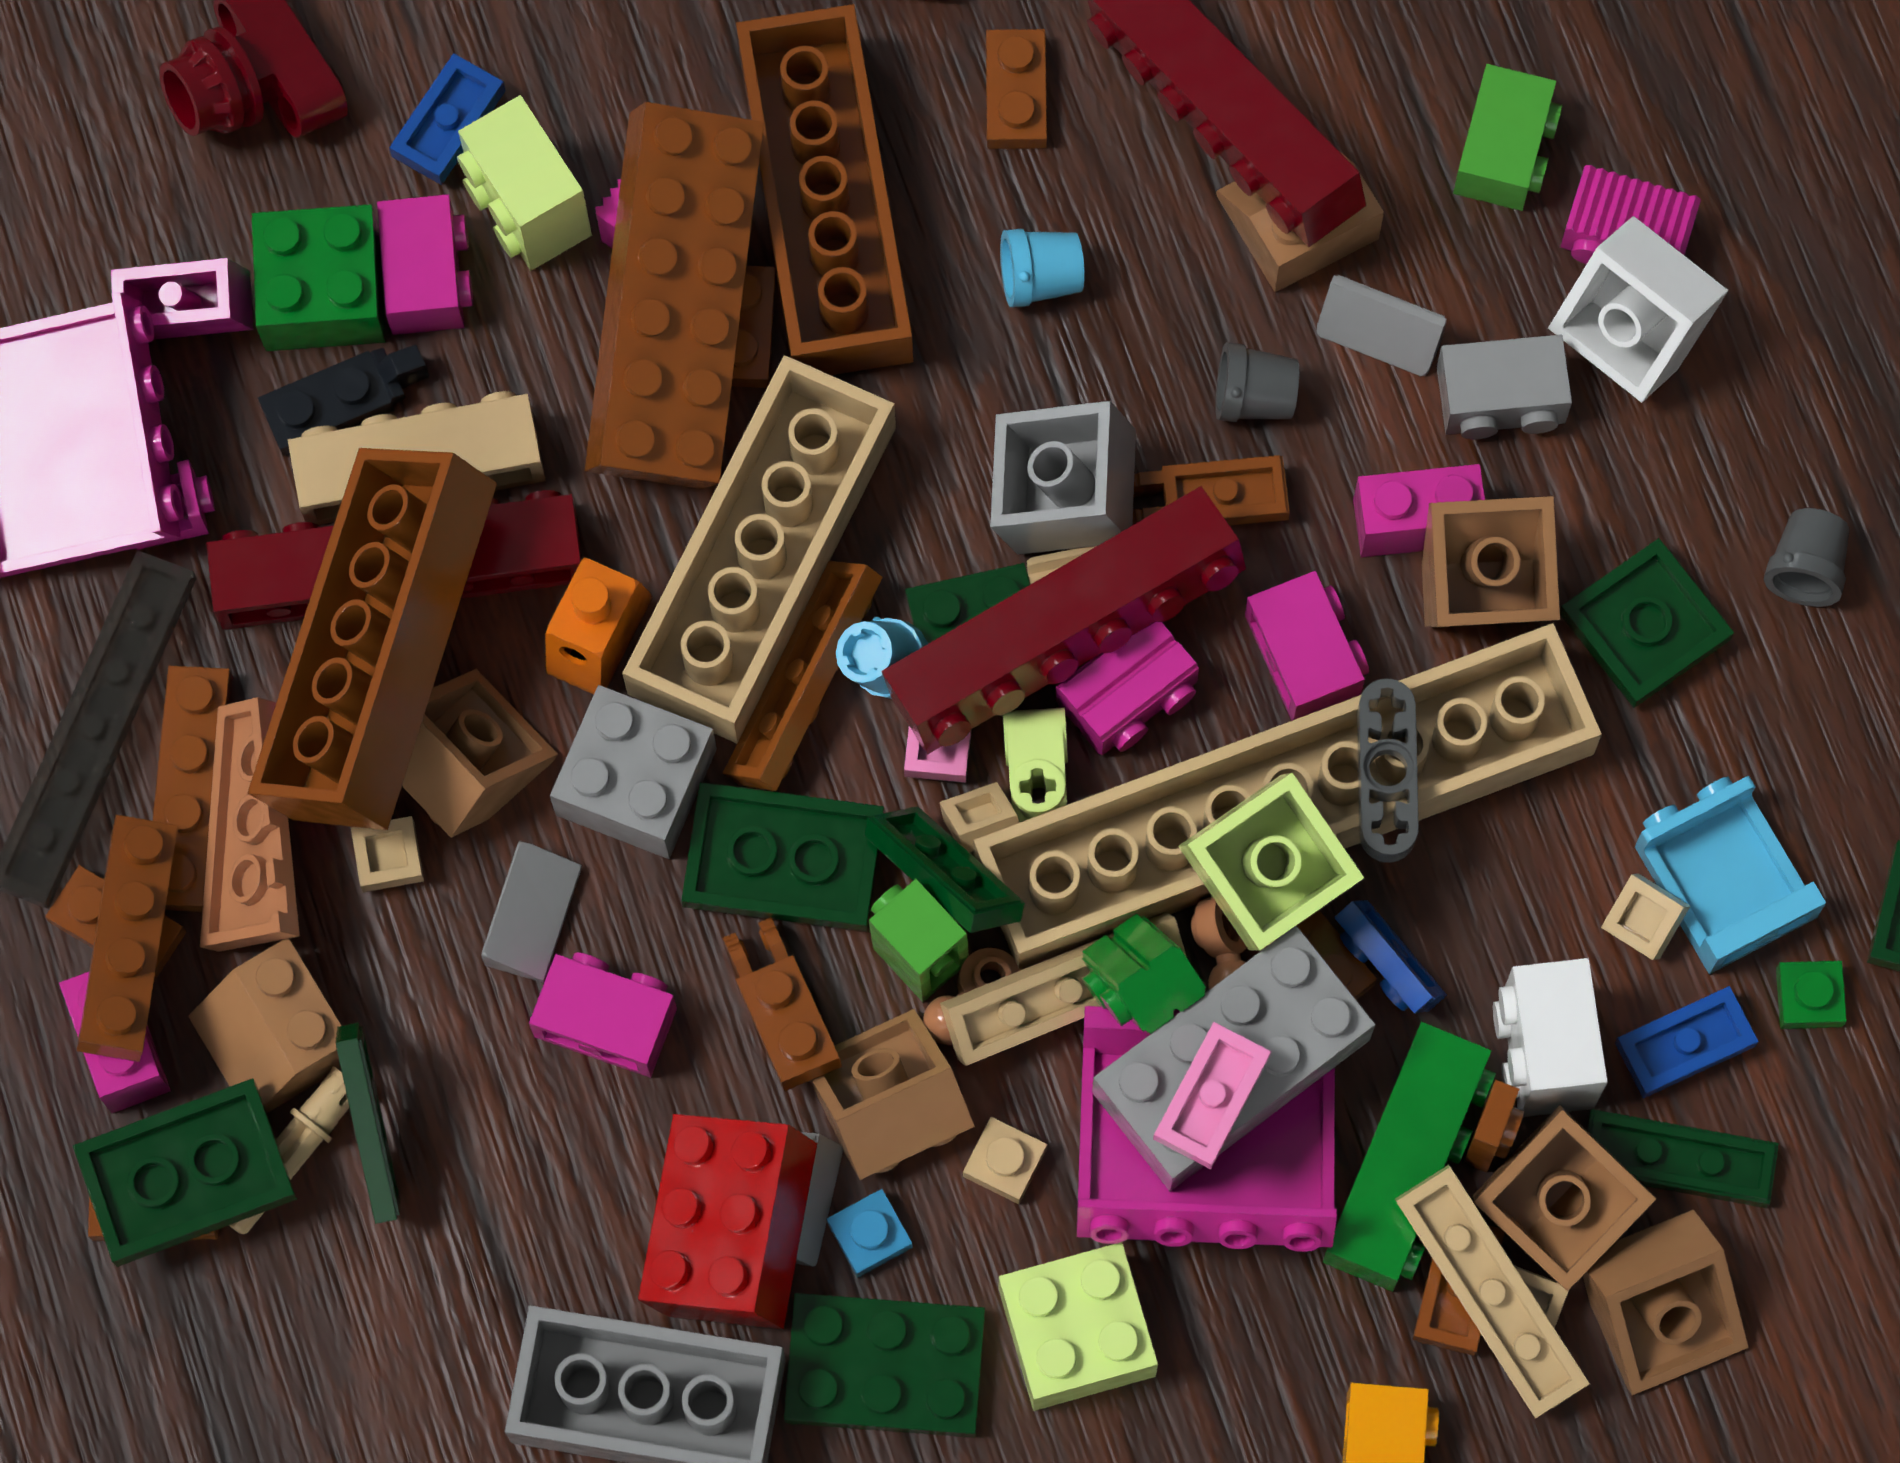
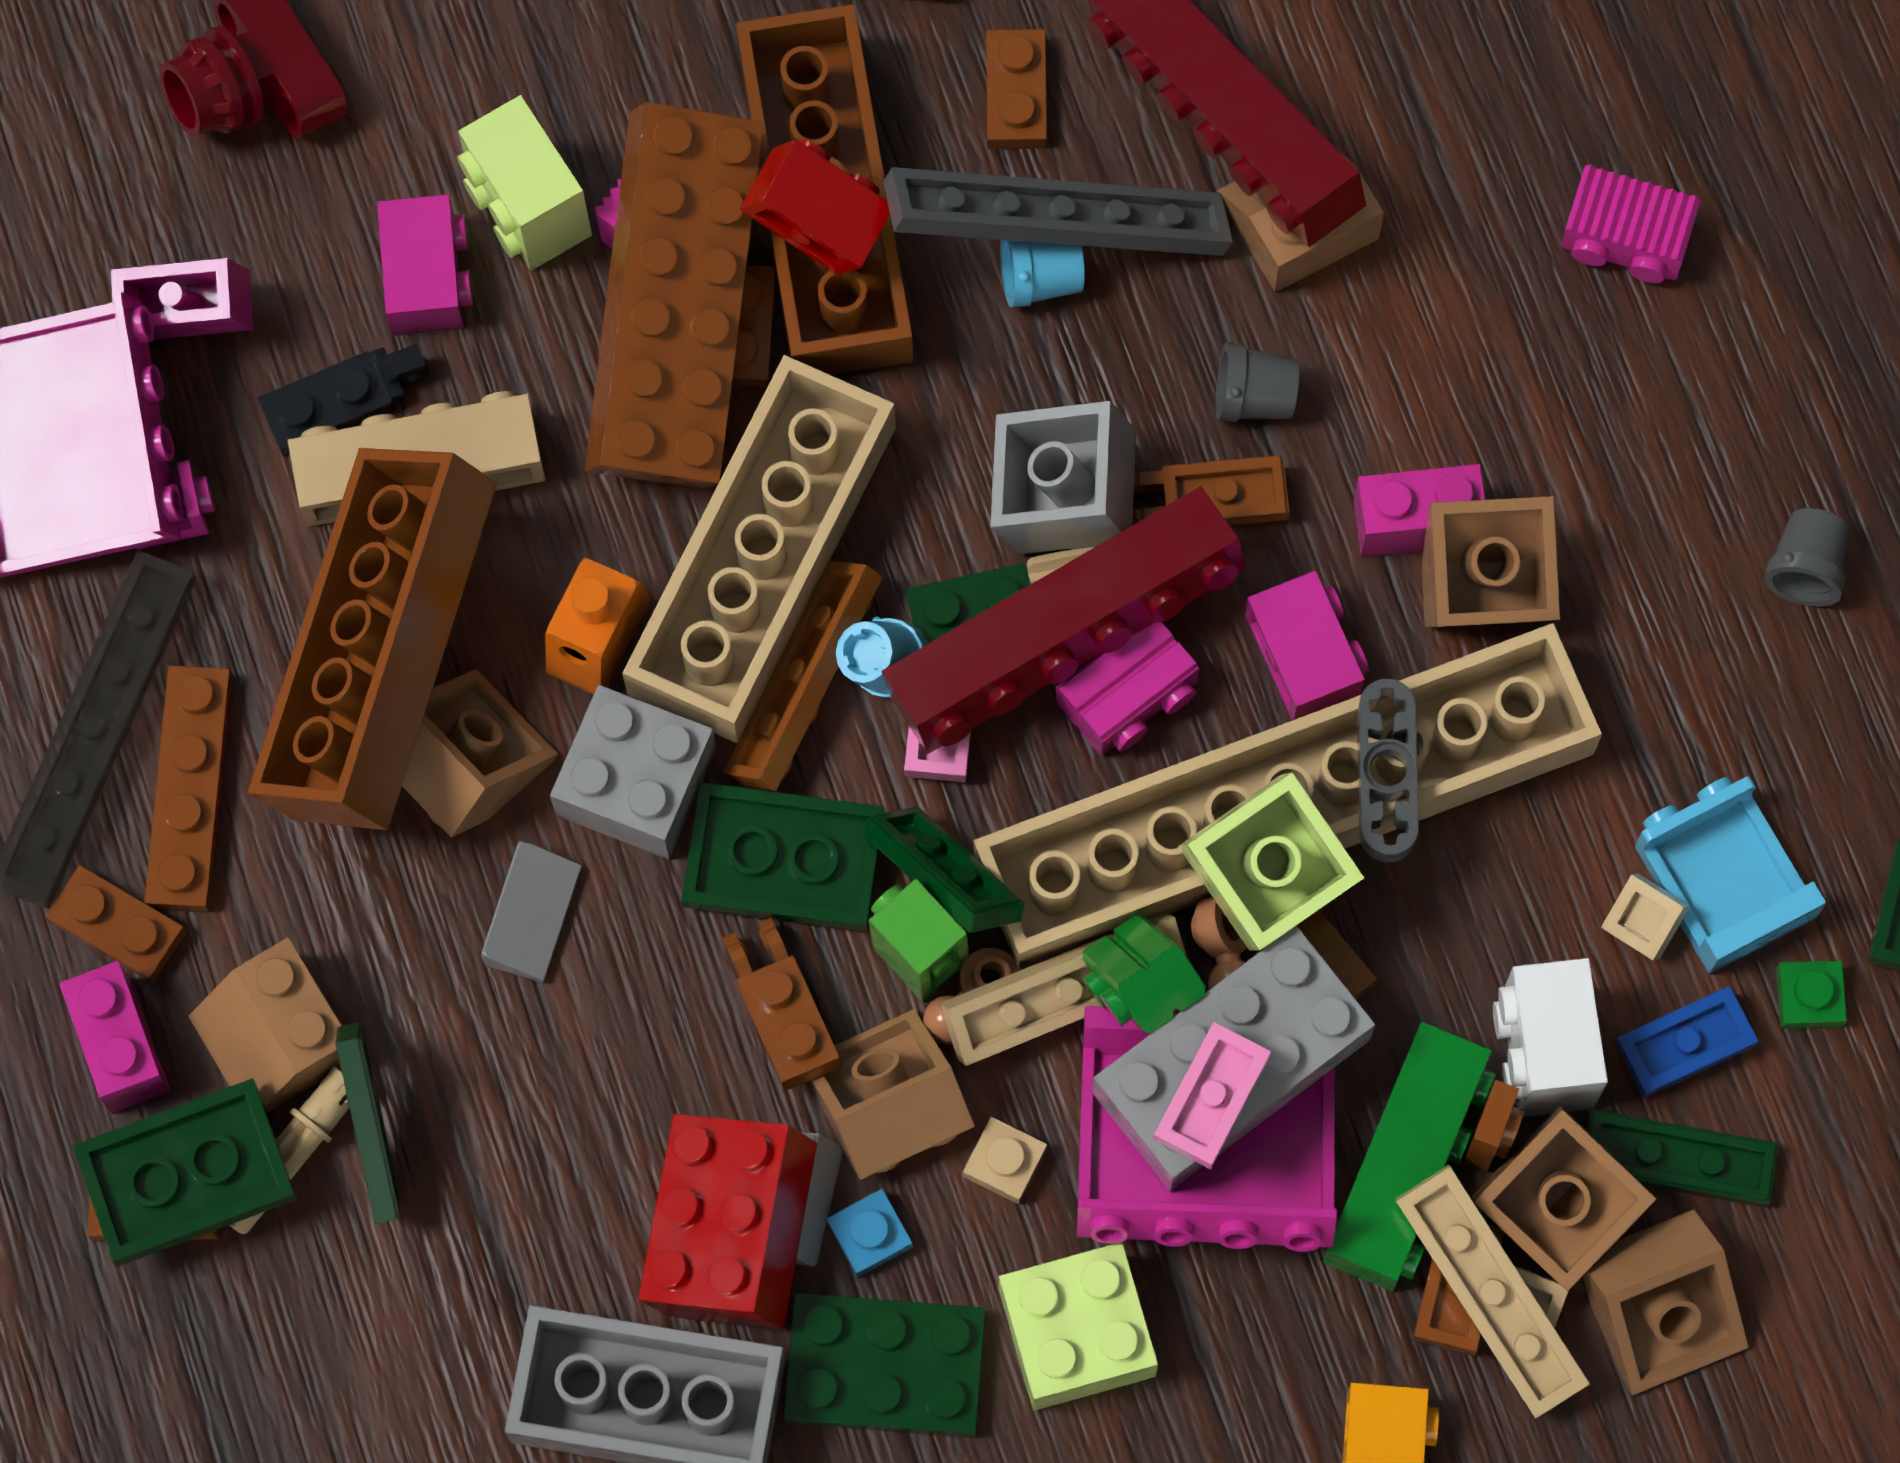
(127, 938): dark orange plate -> none
(249, 846): nougat wing -> none
(274, 574): dark red brick -> none
(318, 277): green brick -> none
(387, 856): tan plate -> none
(454, 100): blue plate -> none
(604, 1013): dark pink brick -> none
(817, 206): none -> red brick
(977, 814): tan plate -> none
(1036, 759): yellowish green piece -> none
(1056, 211): none -> dark grey plate
(1373, 939): blue plate -> none
(1381, 326): light grey slope -> none
(1504, 386): light grey brick -> none
(1505, 138): bright green brick -> none
(1637, 308): white brick -> none
(1646, 623): dark green plate -> none

